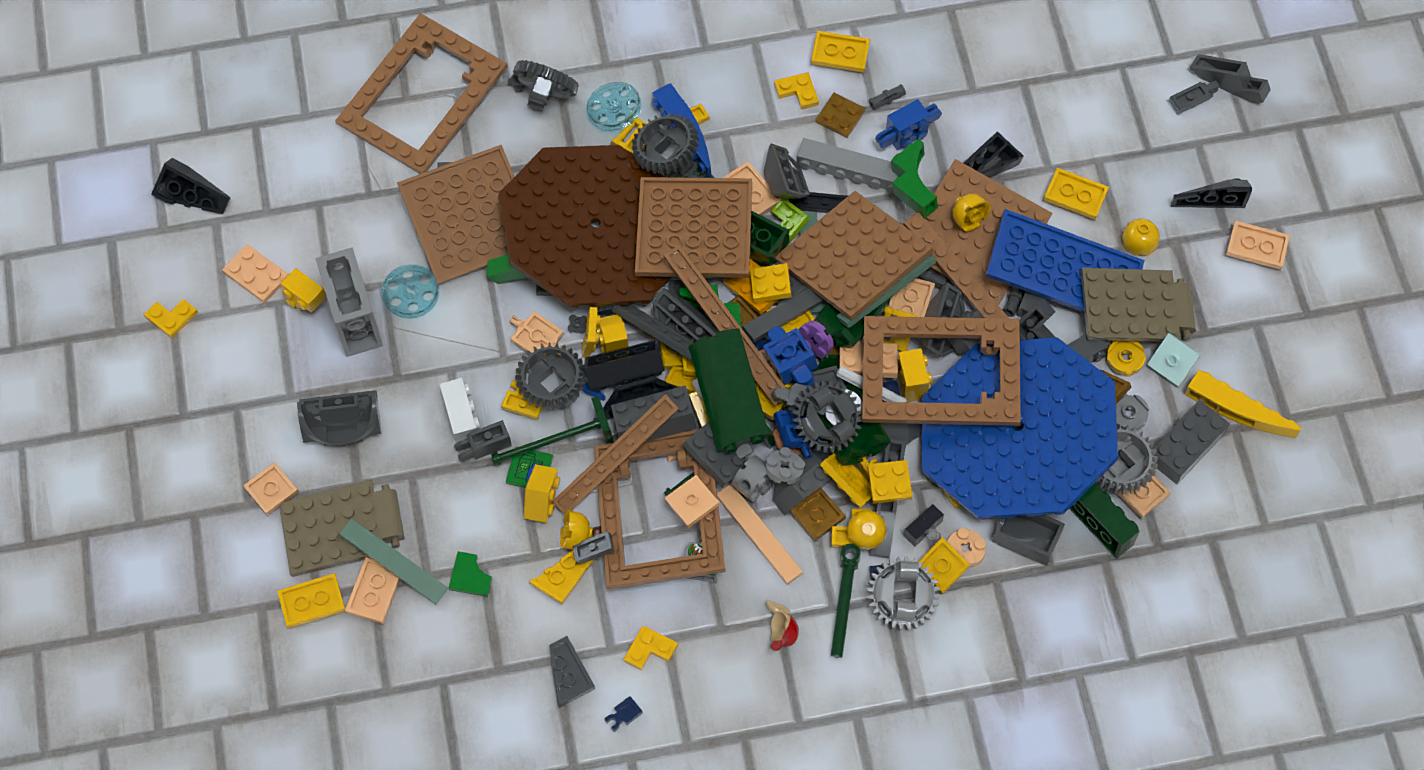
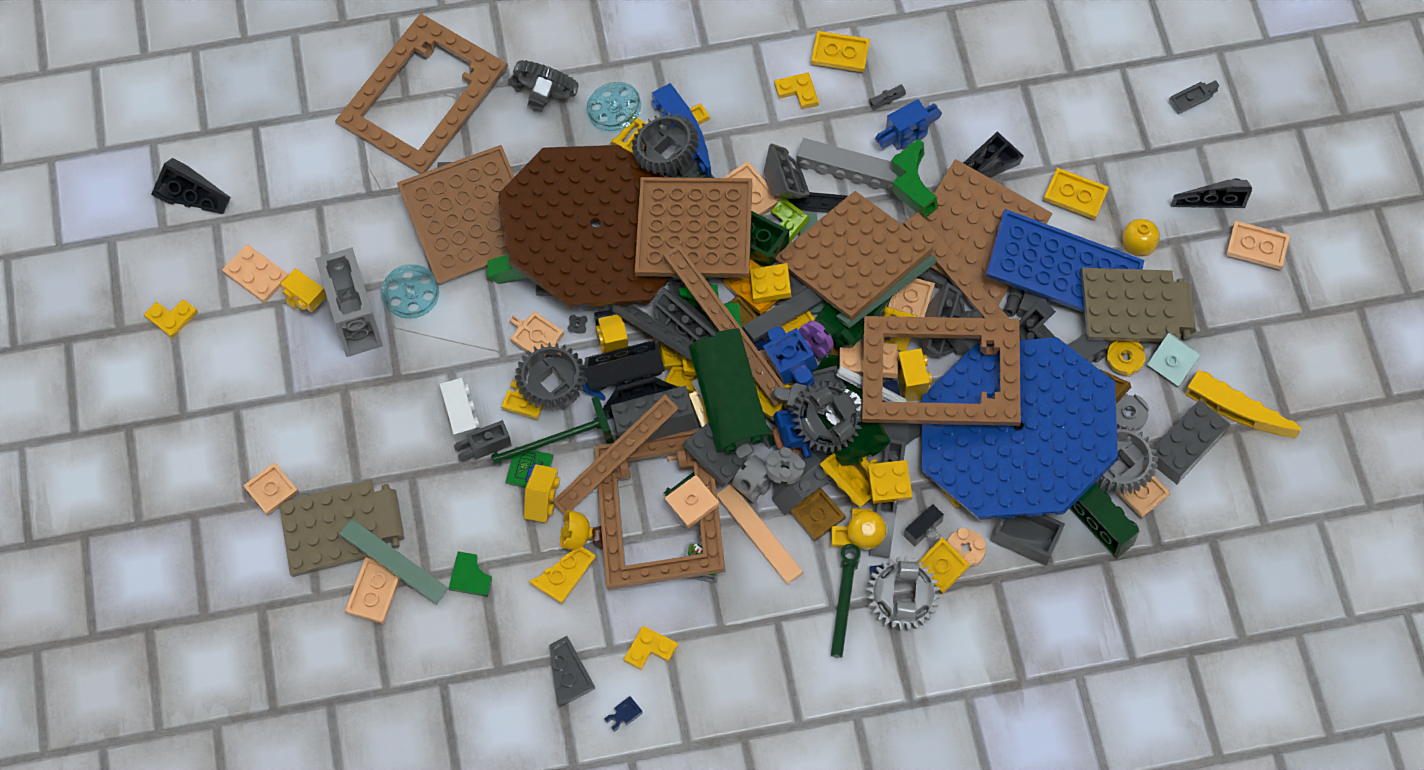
(311, 601): yellow plate -> none
(340, 418): dark grey piece -> none
(591, 336): yellow plate -> none
(593, 547): dark grey plate -> none
(783, 626): hair -> none
(840, 115): pearl gold plate -> none
(970, 211): yellow cylinder -> none
(1231, 76): dark grey slope -> none

